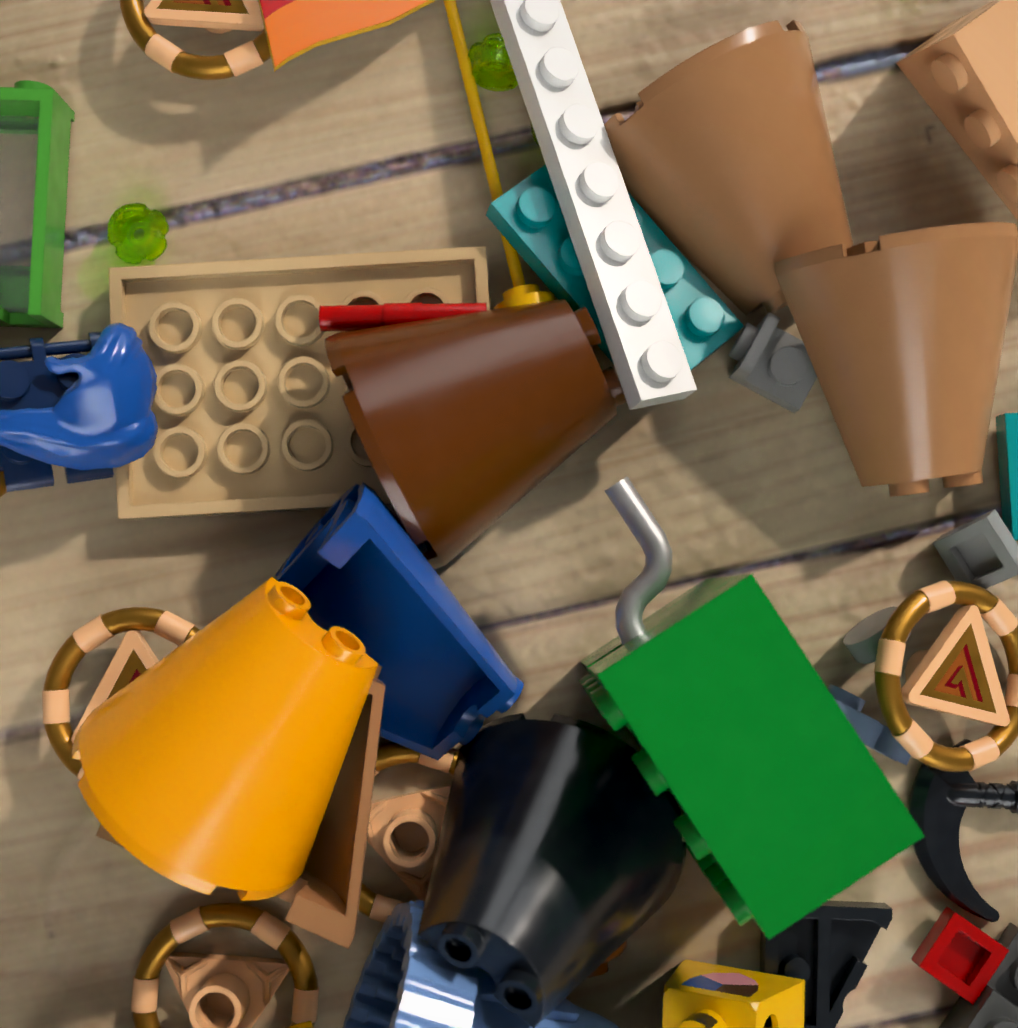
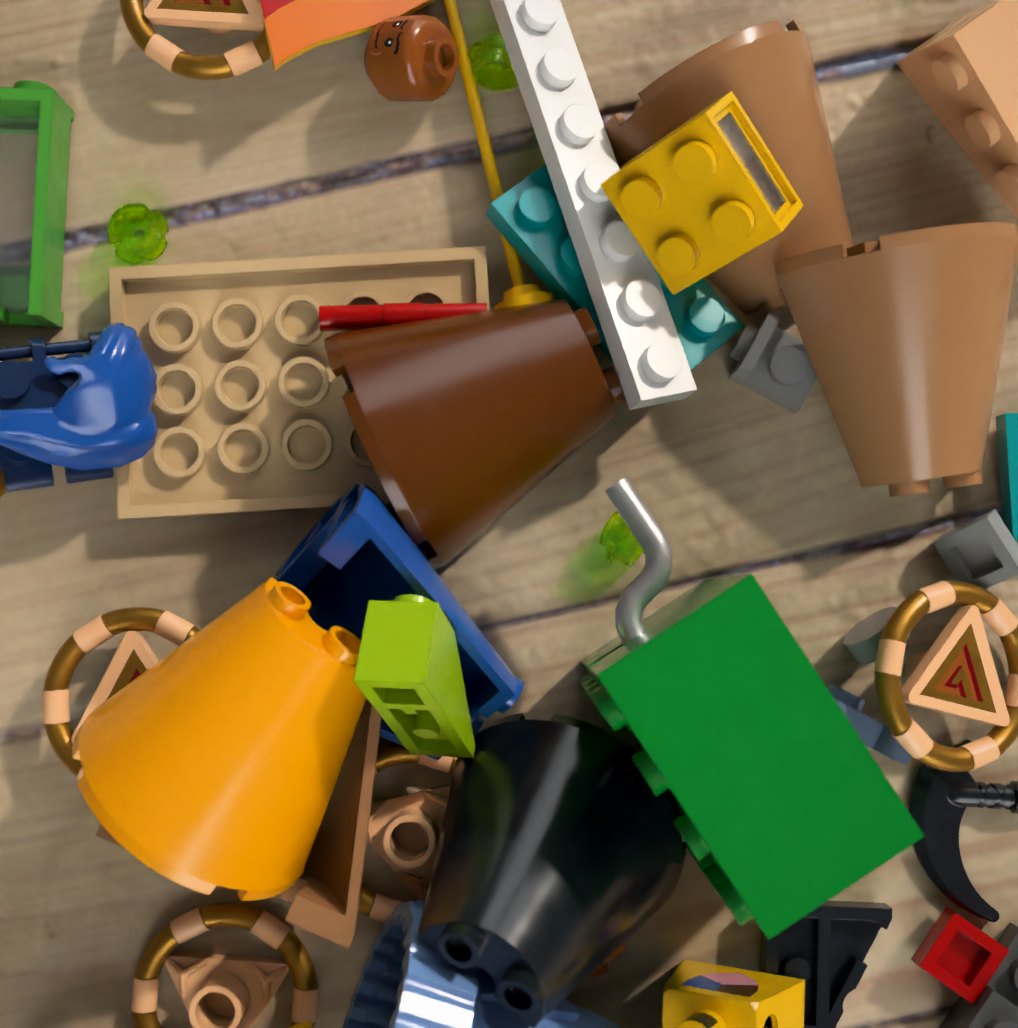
(411, 58): none -> dark orange head
(415, 676): none -> lime slope
(619, 542): none -> clear neon green plate
(703, 195): none -> yellow piece

